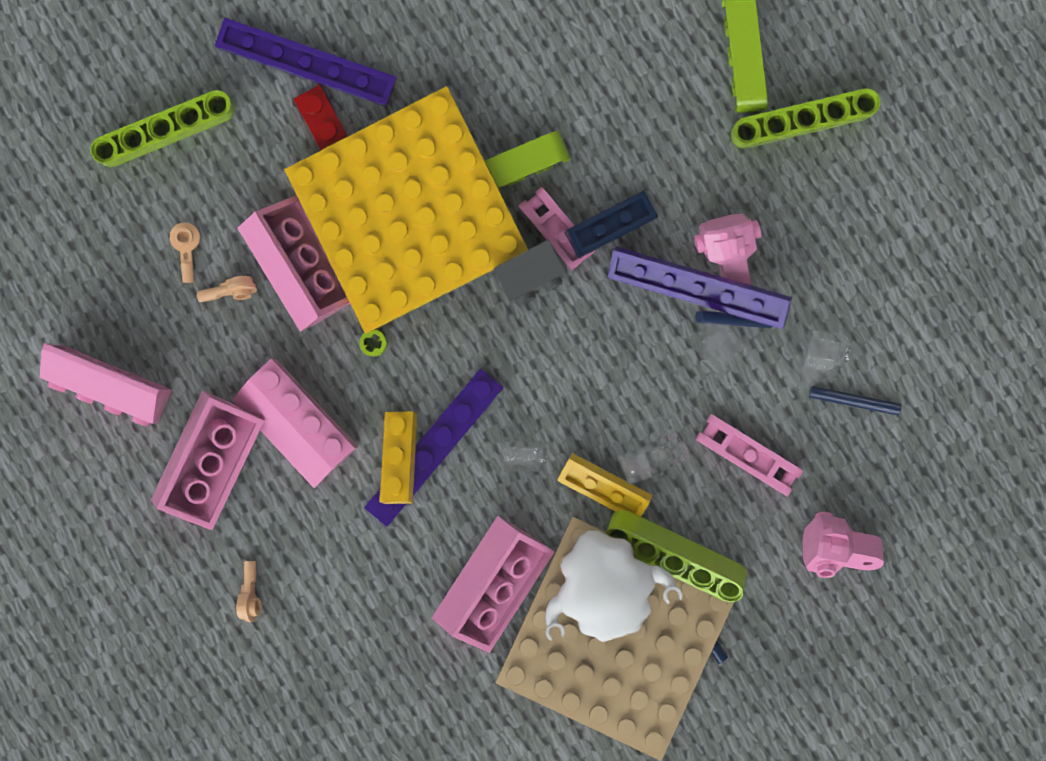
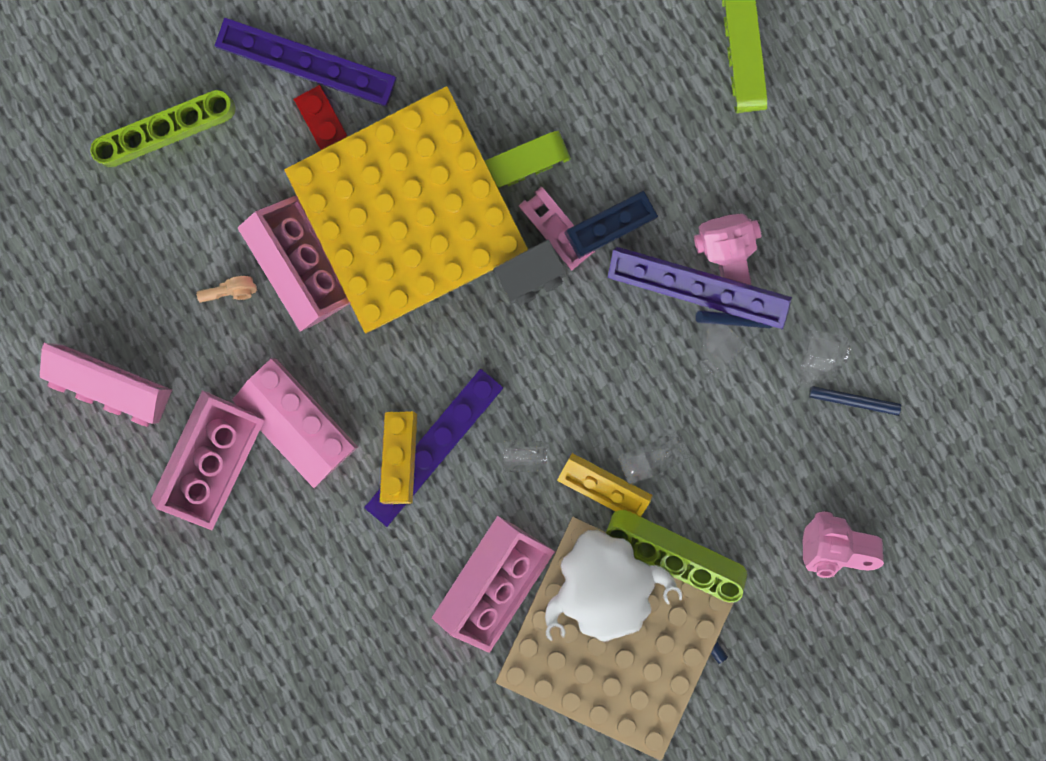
(185, 239): light nougat plate -> none
(248, 604): light nougat plate -> none
(376, 352): lime bush -> none
(749, 455): bright pink plate -> none
(816, 109): lime beam -> none

